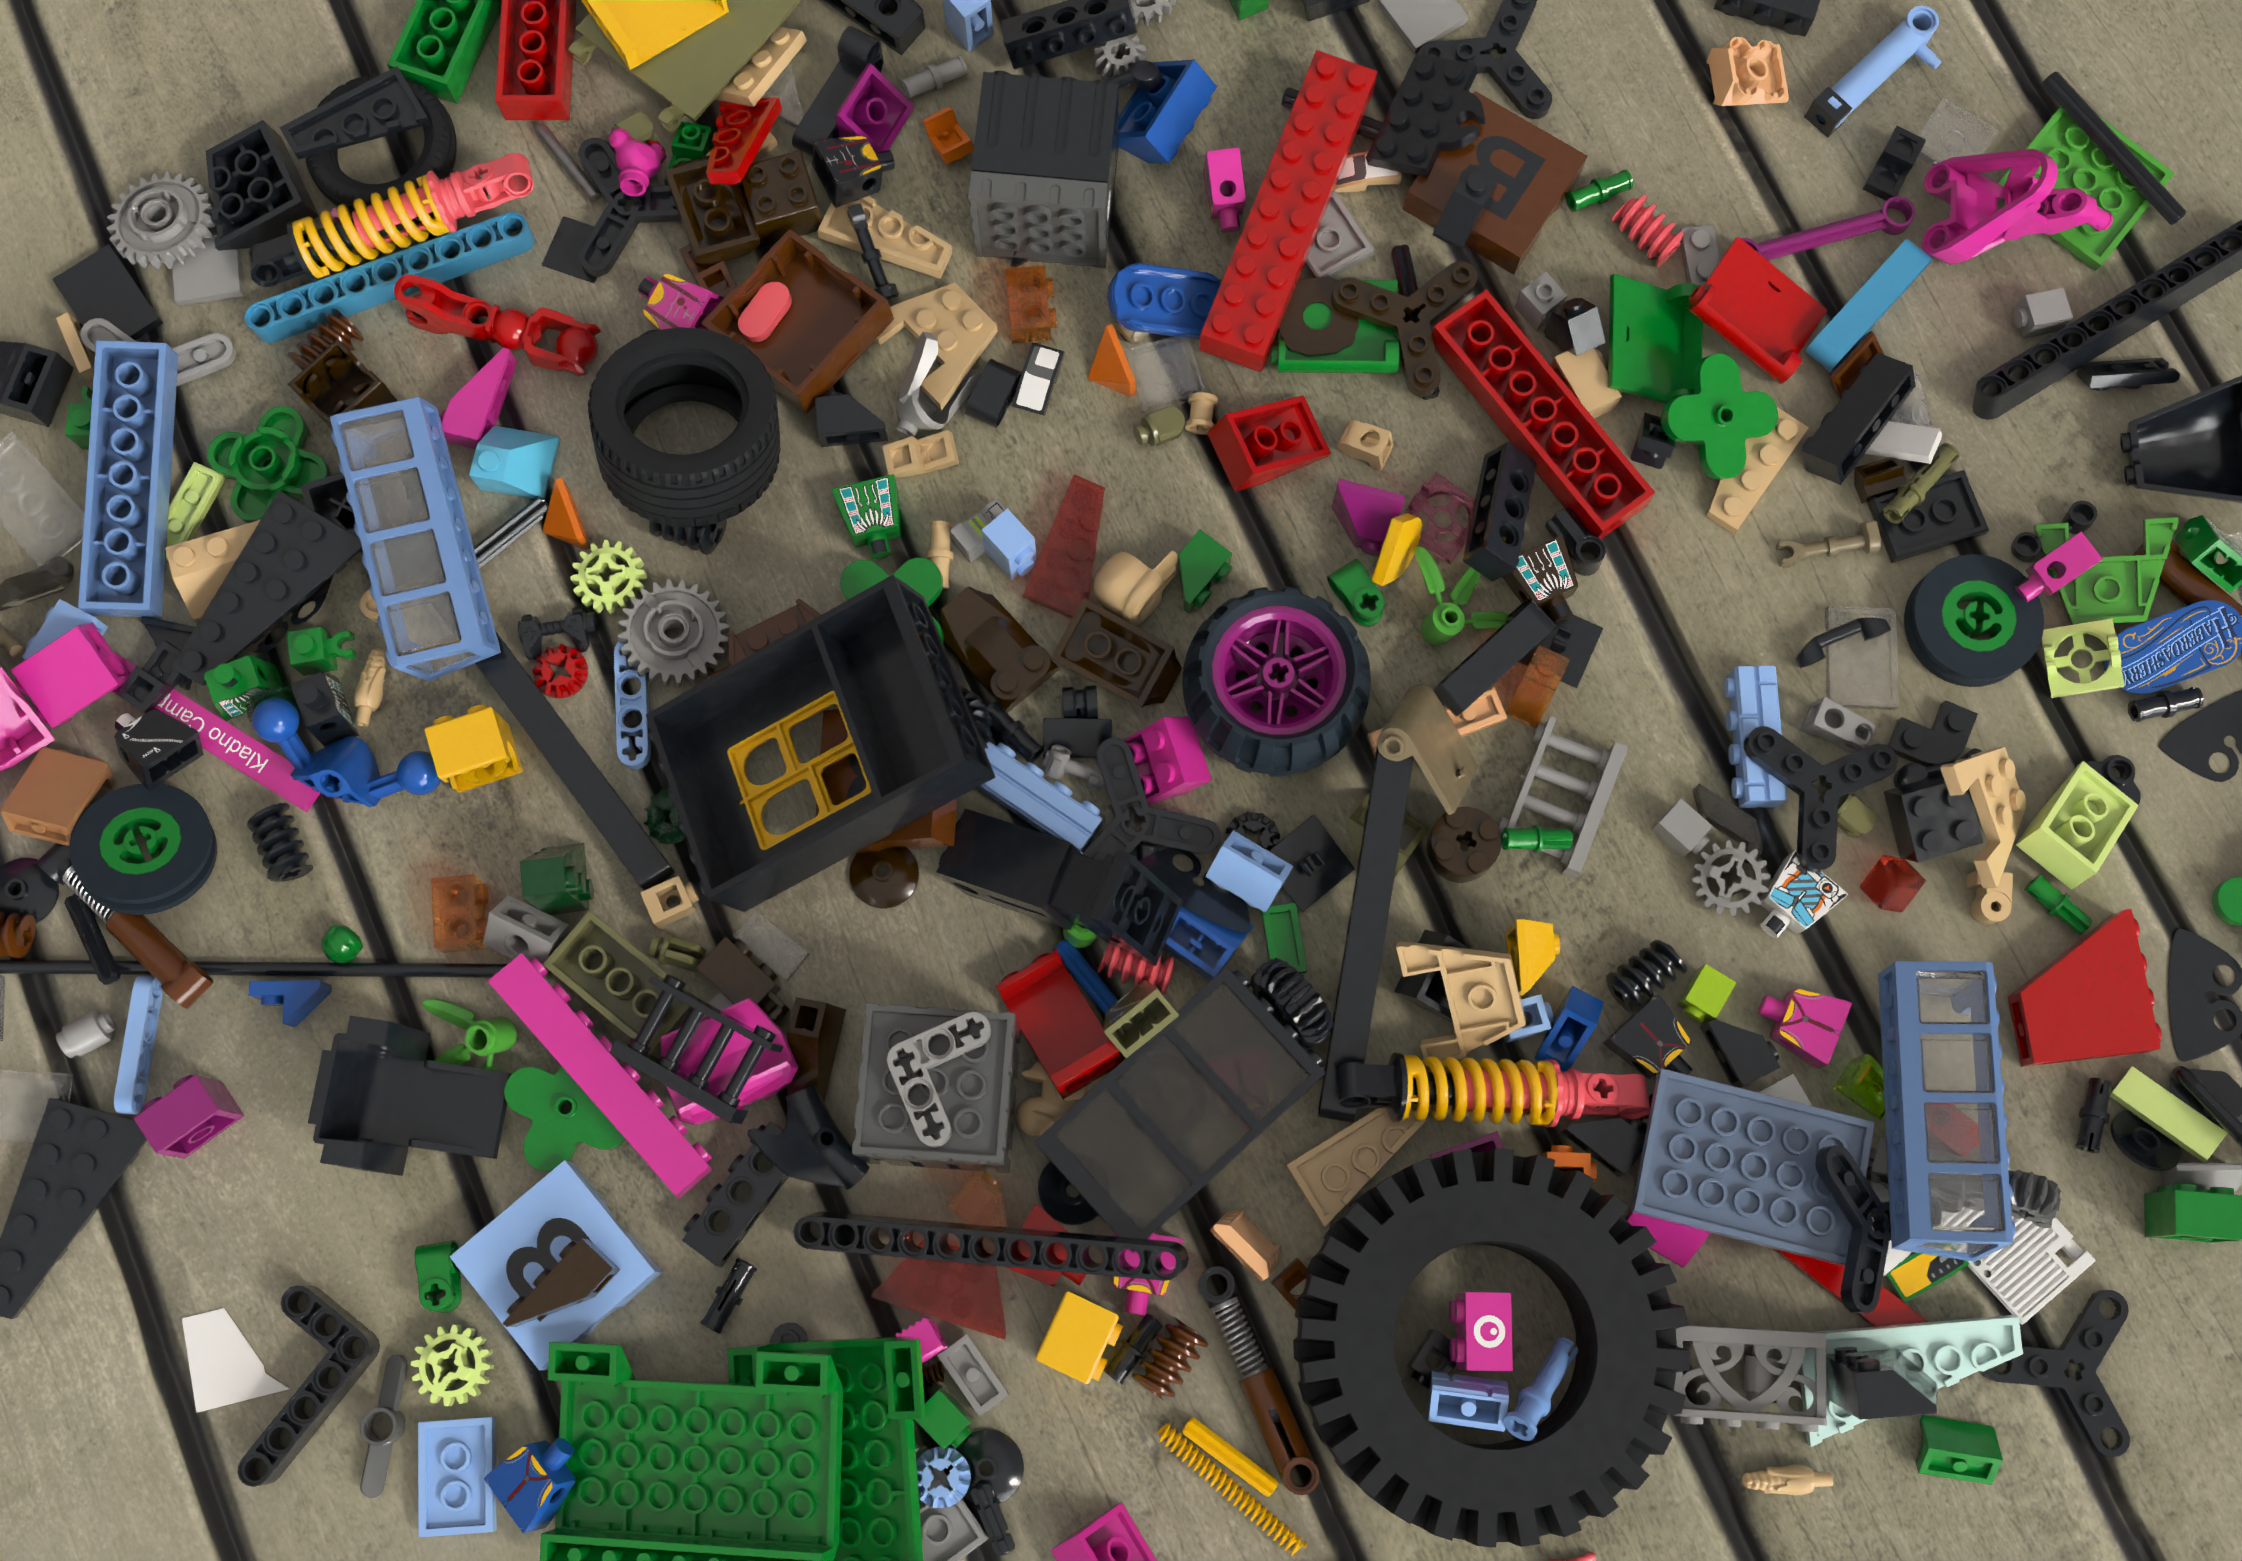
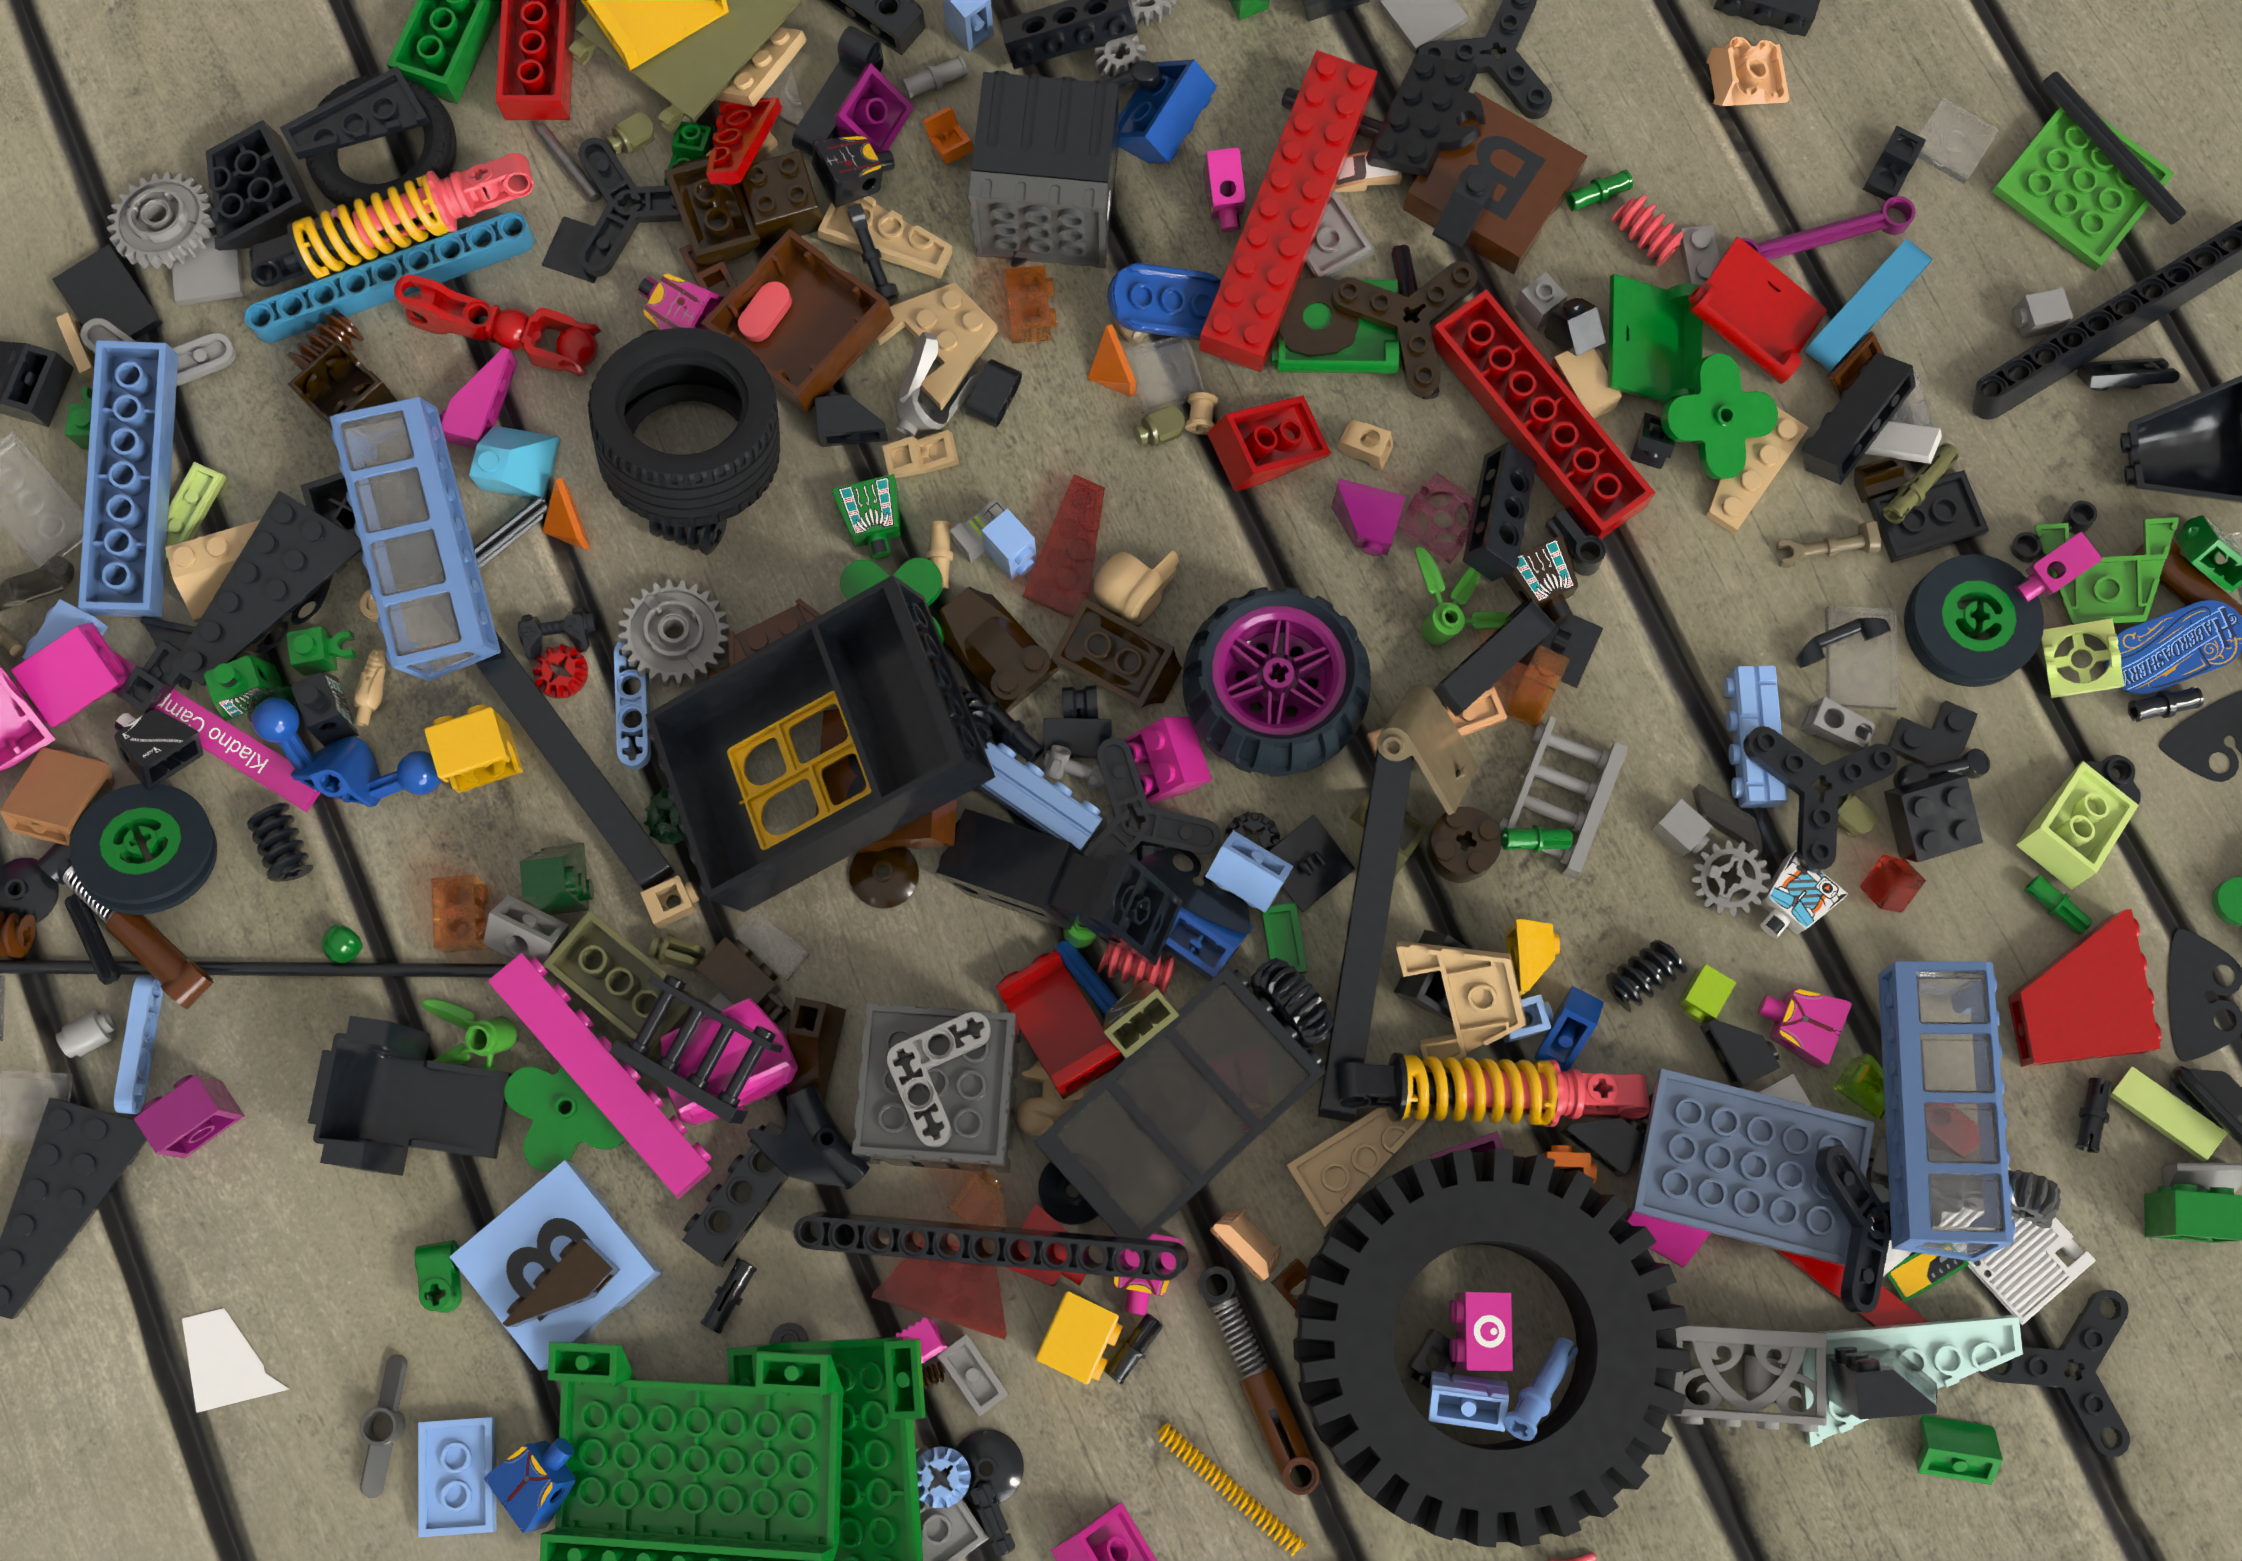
(266, 462): green plant -> none
(298, 996): blue slope -> none
(315, 1386): black beam -> none
(461, 1353): yellowish green gear -> none
(597, 568): yellowish green gear -> none
(635, 161): dark pink animal -> none
(946, 1420): green piece -> none
(1038, 378): slope -> none
(1170, 1359): reddish brown piece -> none
(1200, 566): green slope -> none
(1230, 1456): yellow axle -> none
(1355, 588): green piece -> none
(1397, 548): yellow tile -> none
(1651, 1040): black torso -> none
(1787, 1479): tan piece -> none
(1836, 103): light blue piece -> none
(1991, 904): tan leg -> none
(1997, 802): tan wing -> none
(2029, 204): dark pink connector -> none
(2144, 1143): black dish -> none

